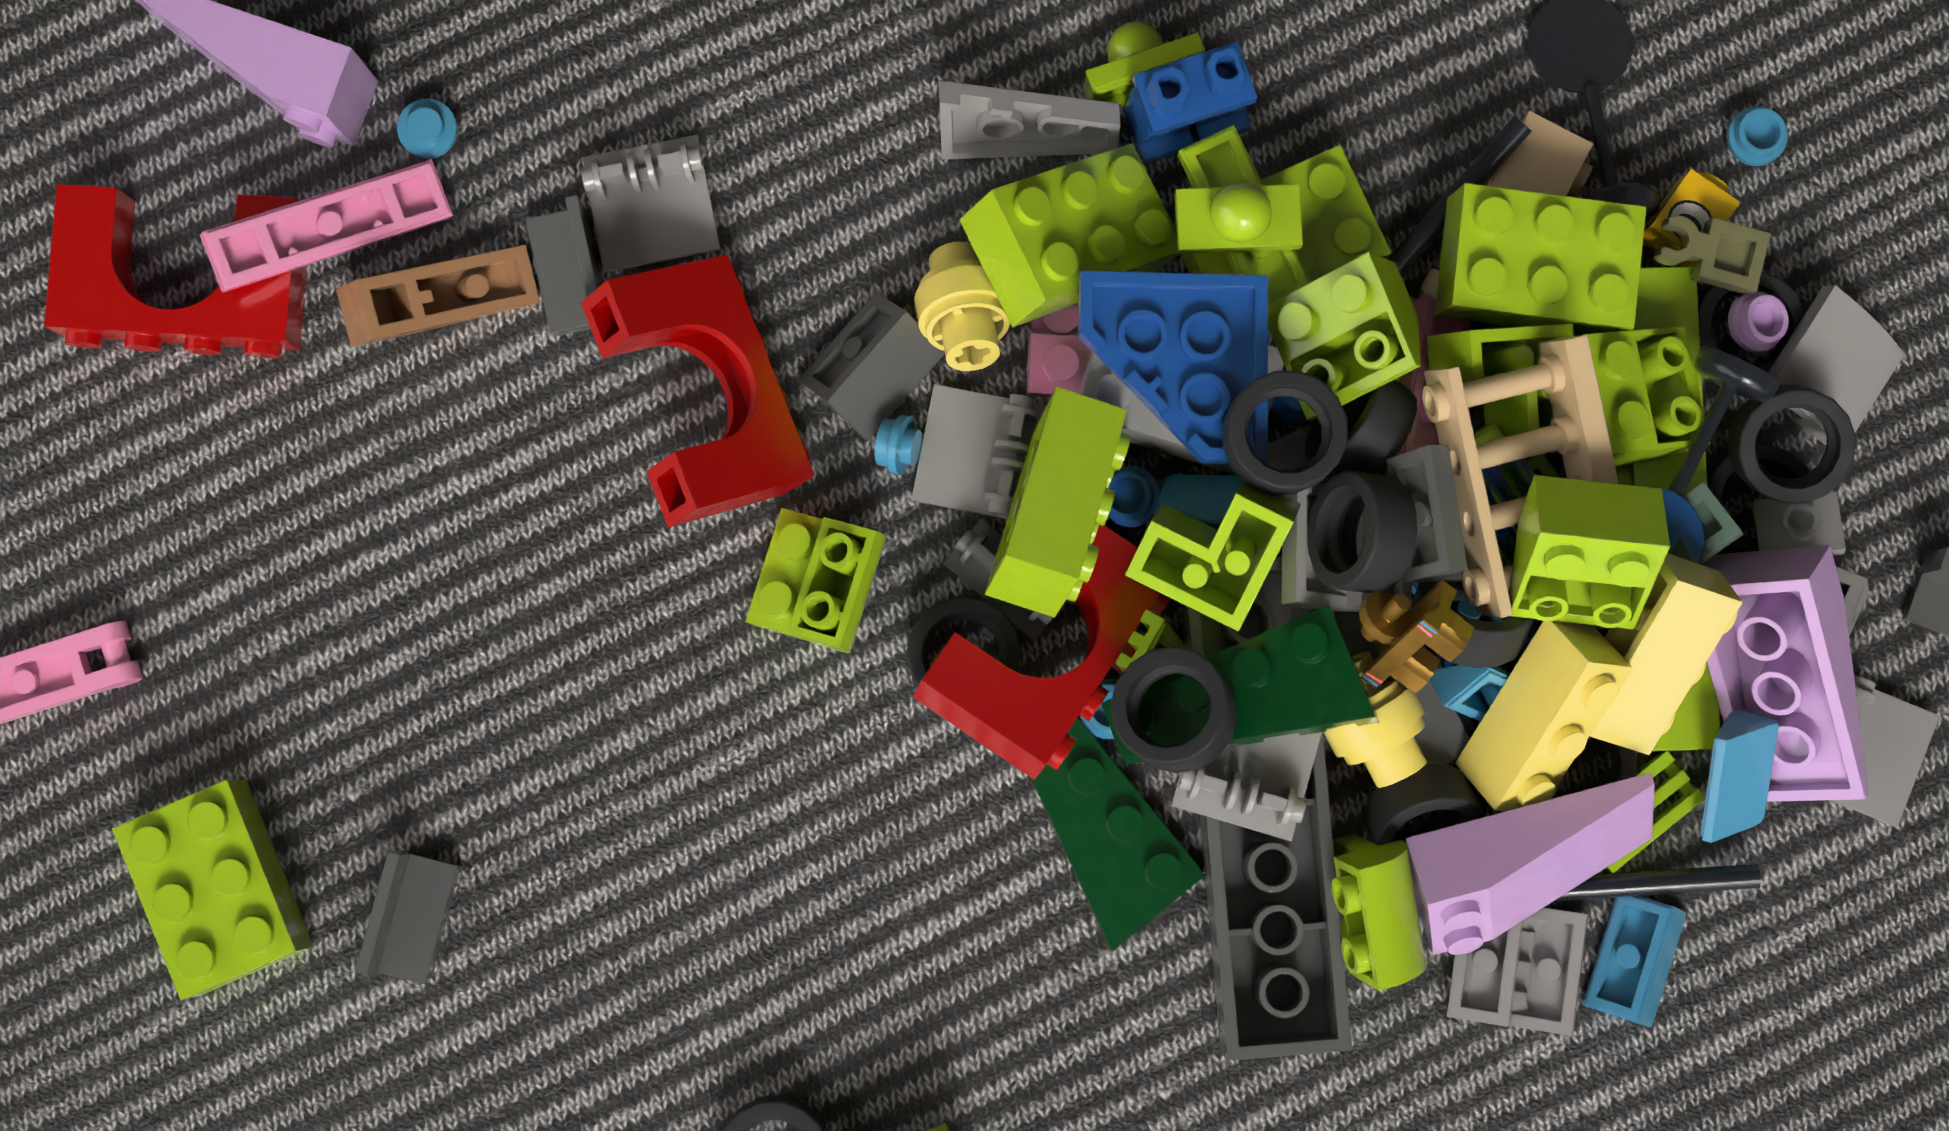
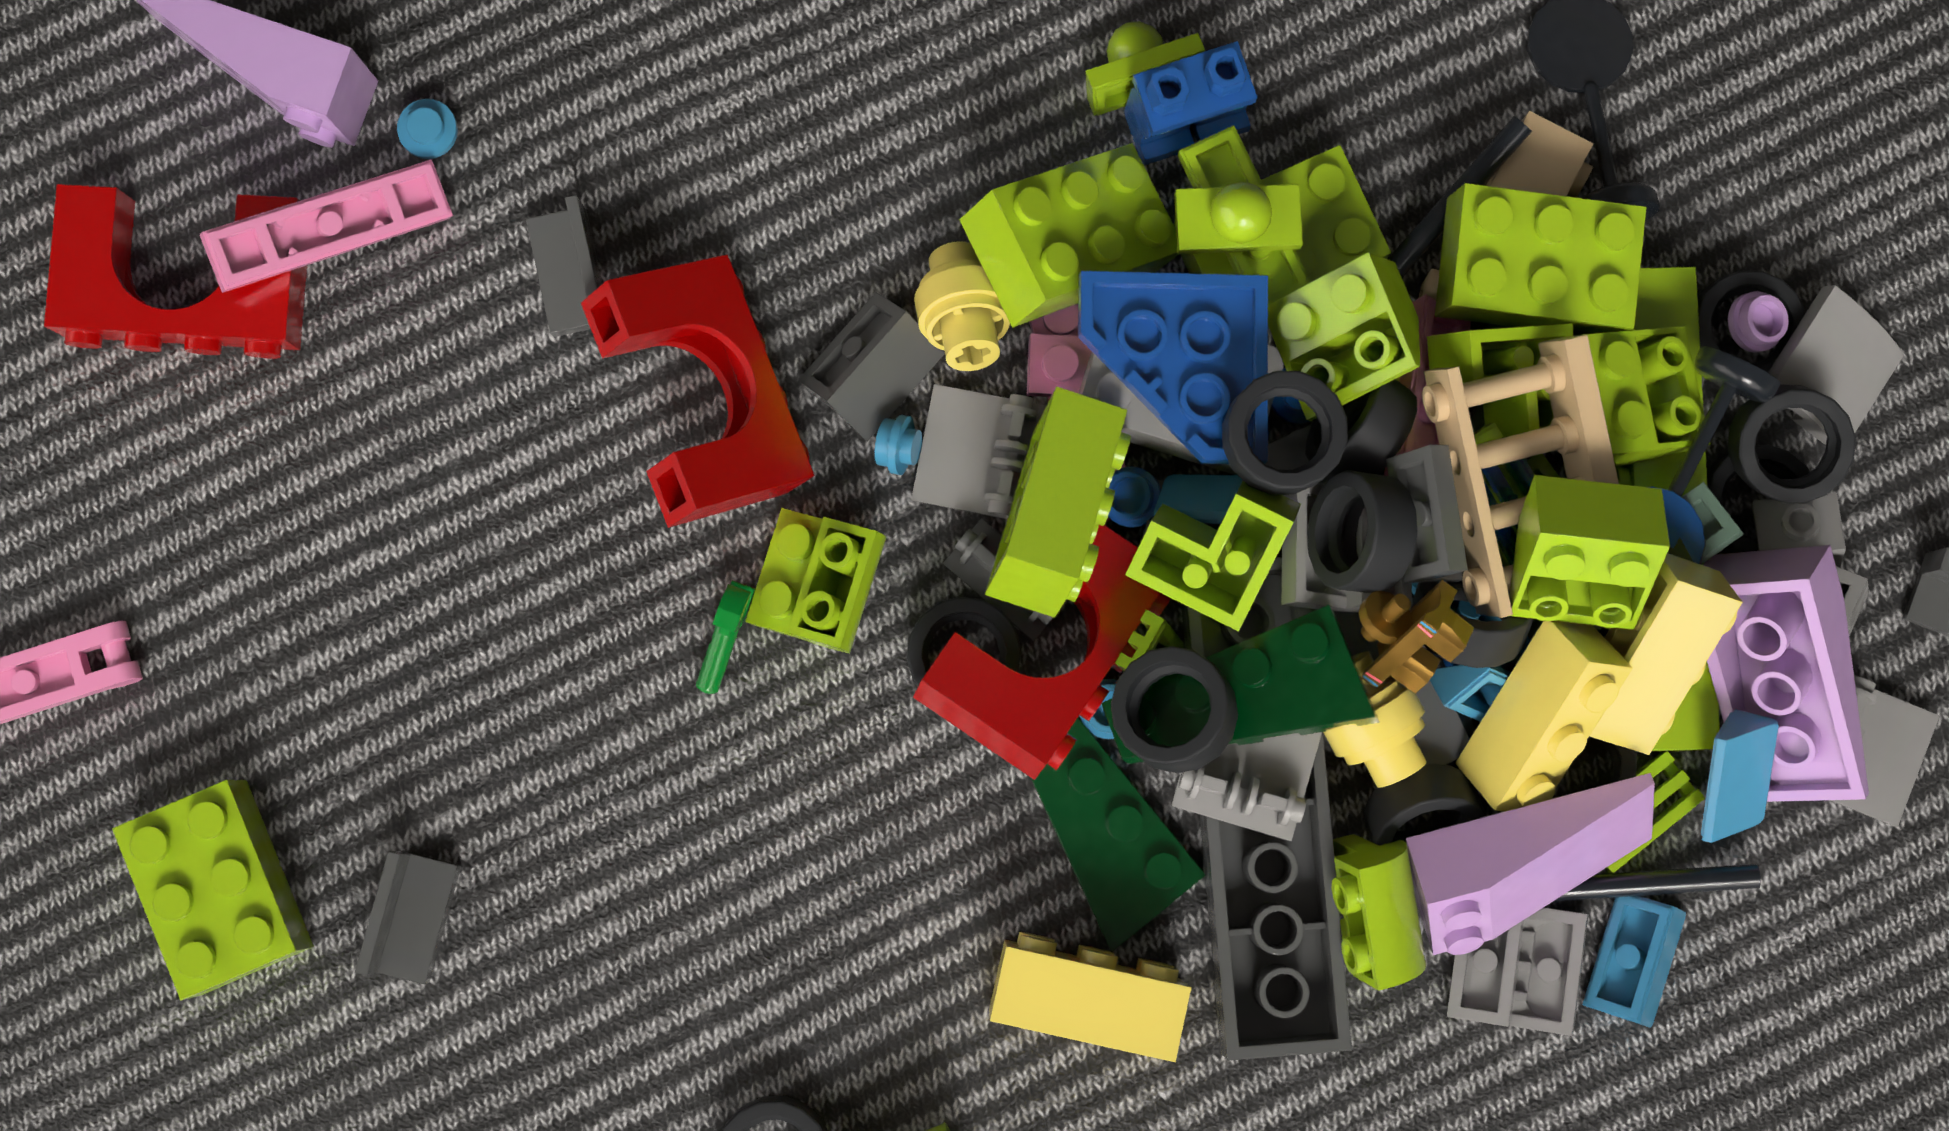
(437, 295): medium nougat slope -> none
(650, 203): light grey hinge -> none
(727, 621): none -> green bar
(1021, 123): light grey wing -> none
(1090, 997): none -> light yellow brick
(1694, 197): yellow brick -> none
(1722, 254): olive plate -> none
(1756, 136): dark azure plate -> none

